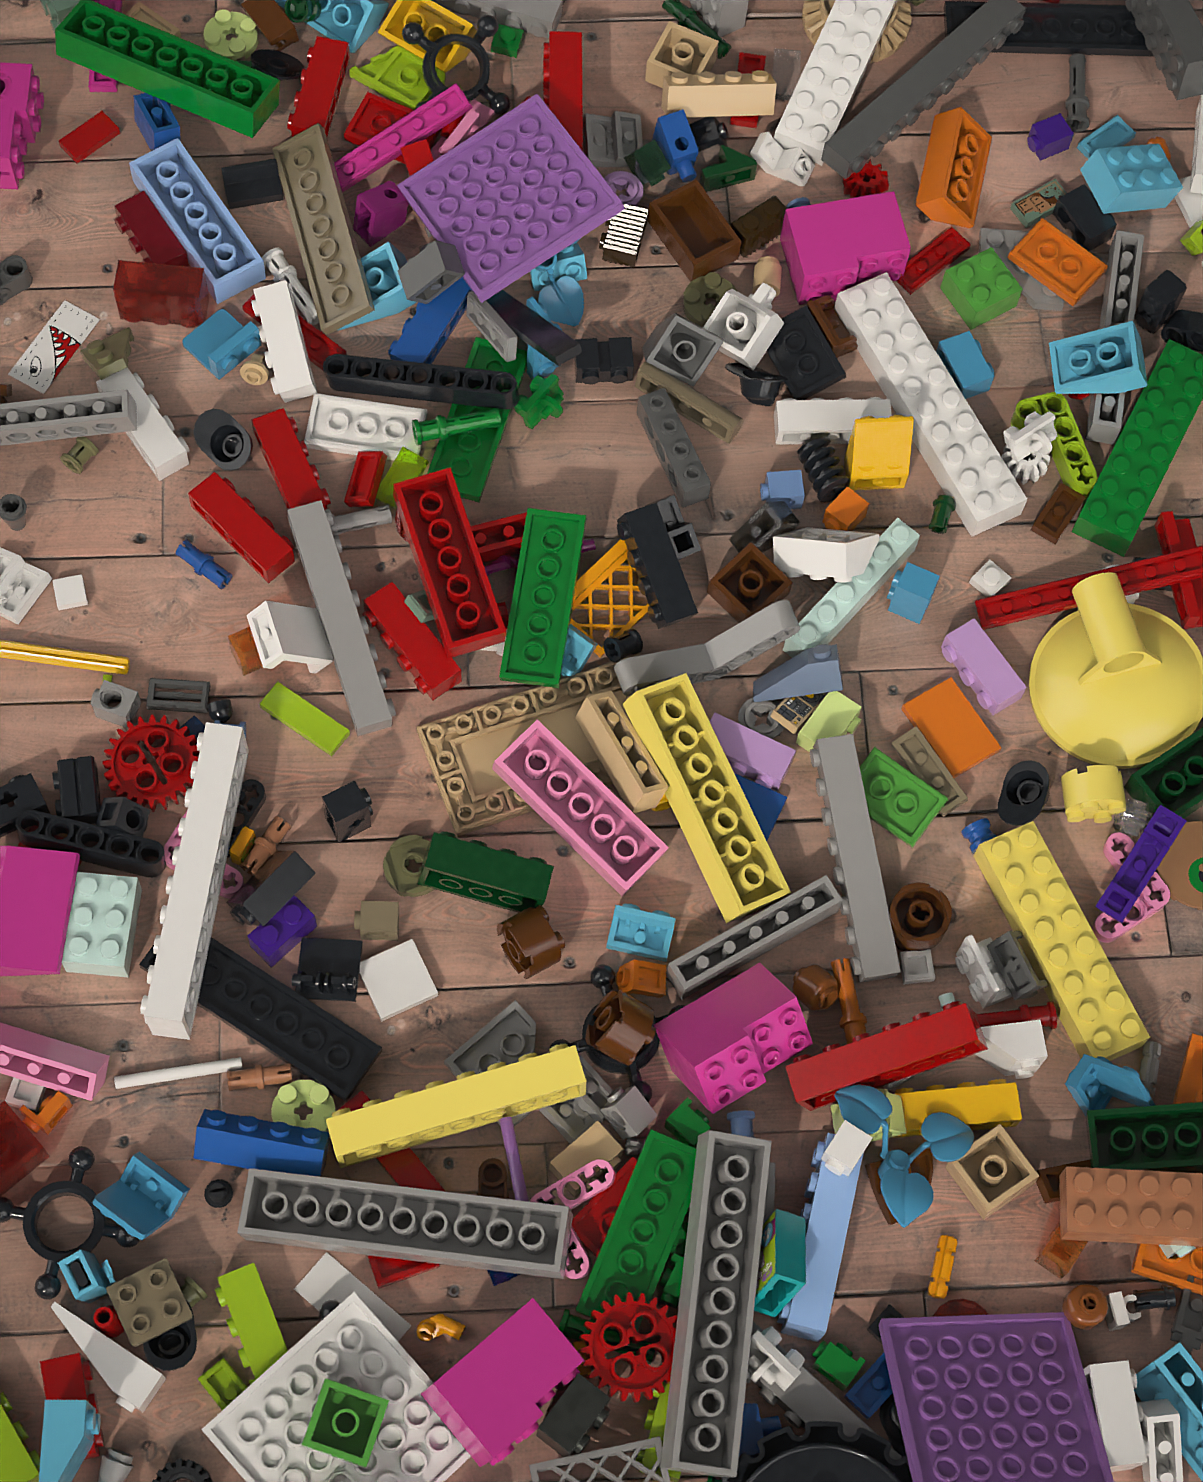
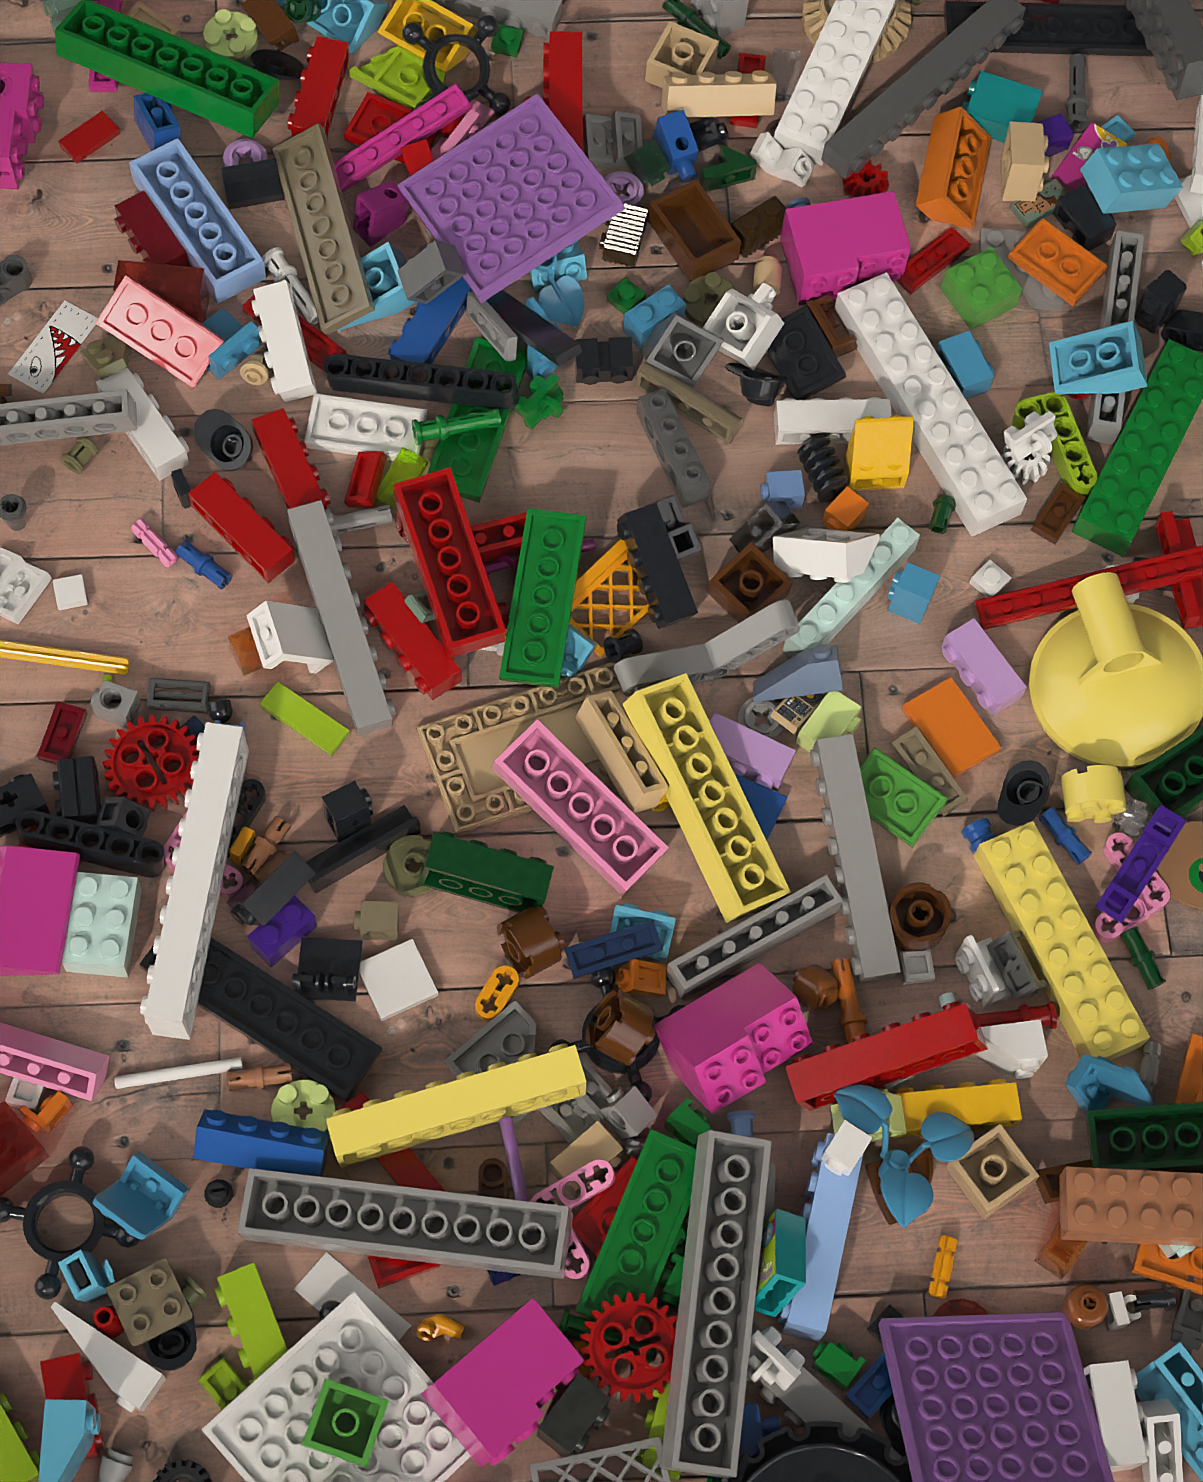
(62, 733): none -> dark red plate
(154, 543): none -> bright pink axle
(159, 330): none -> tile
(181, 487): none -> black tile
(242, 149): none -> lavender gear
(361, 848): none -> black panel
(490, 990): none -> light orange beam
(613, 949): none -> dark blue plate
(625, 296): none -> green plate
(645, 316): none -> dark azure brick
(999, 101): none -> teal brick
(1023, 161): none -> tan brick
(1065, 835): none -> blue pin
(1094, 137): none -> dark pink sticker
(1143, 958): none -> dark green pin

